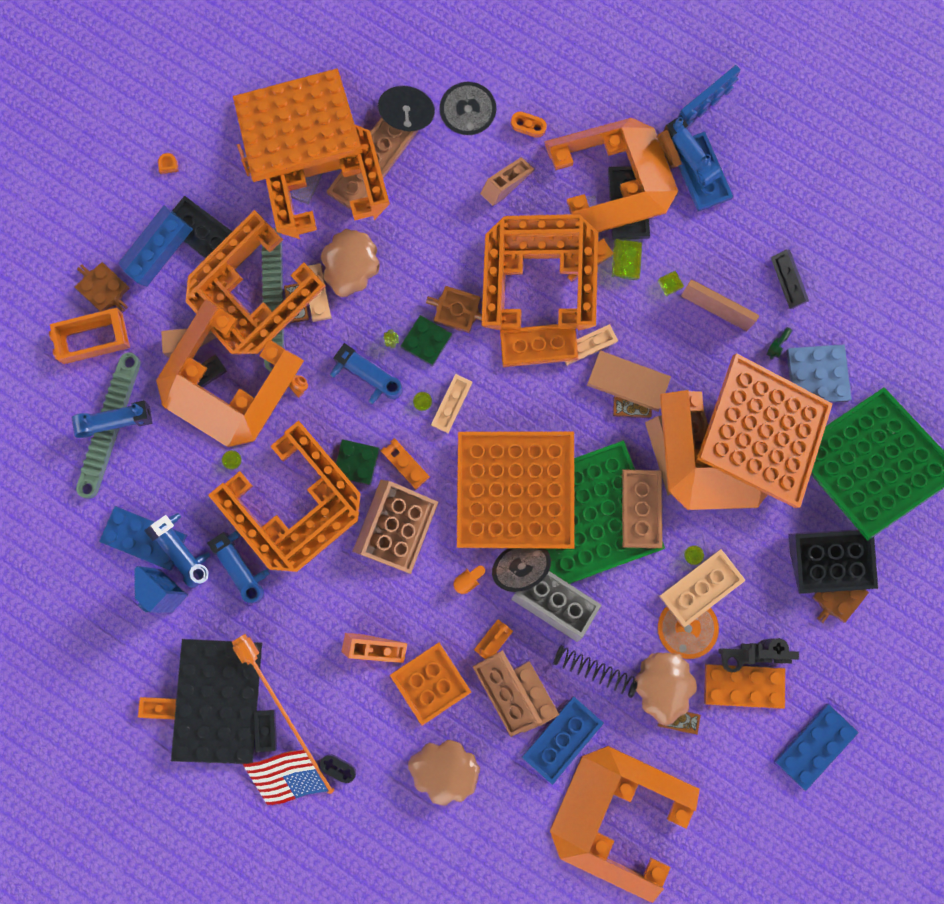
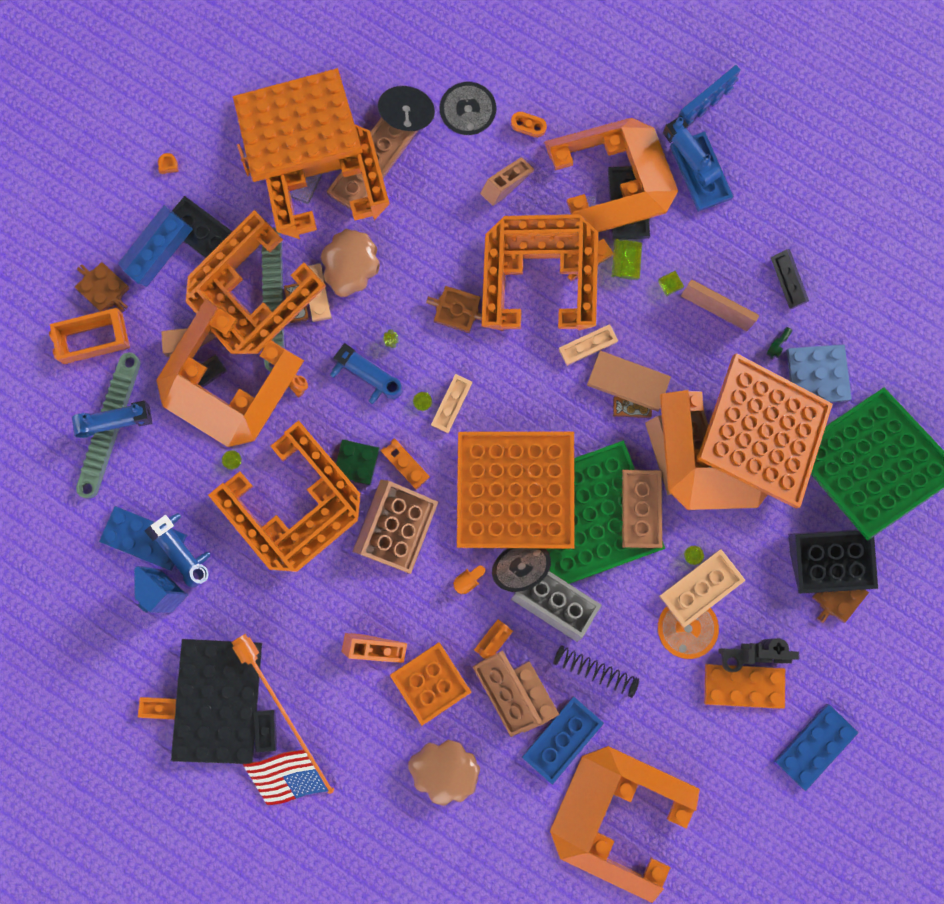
(235, 566): blue piece -> none
(341, 764): black beam -> none
(426, 340): dark green plate -> none
(538, 345): orange tile -> none
(665, 686): nougat piece -> none
(669, 149): dark orange tile -> none
(686, 723): tile -> none

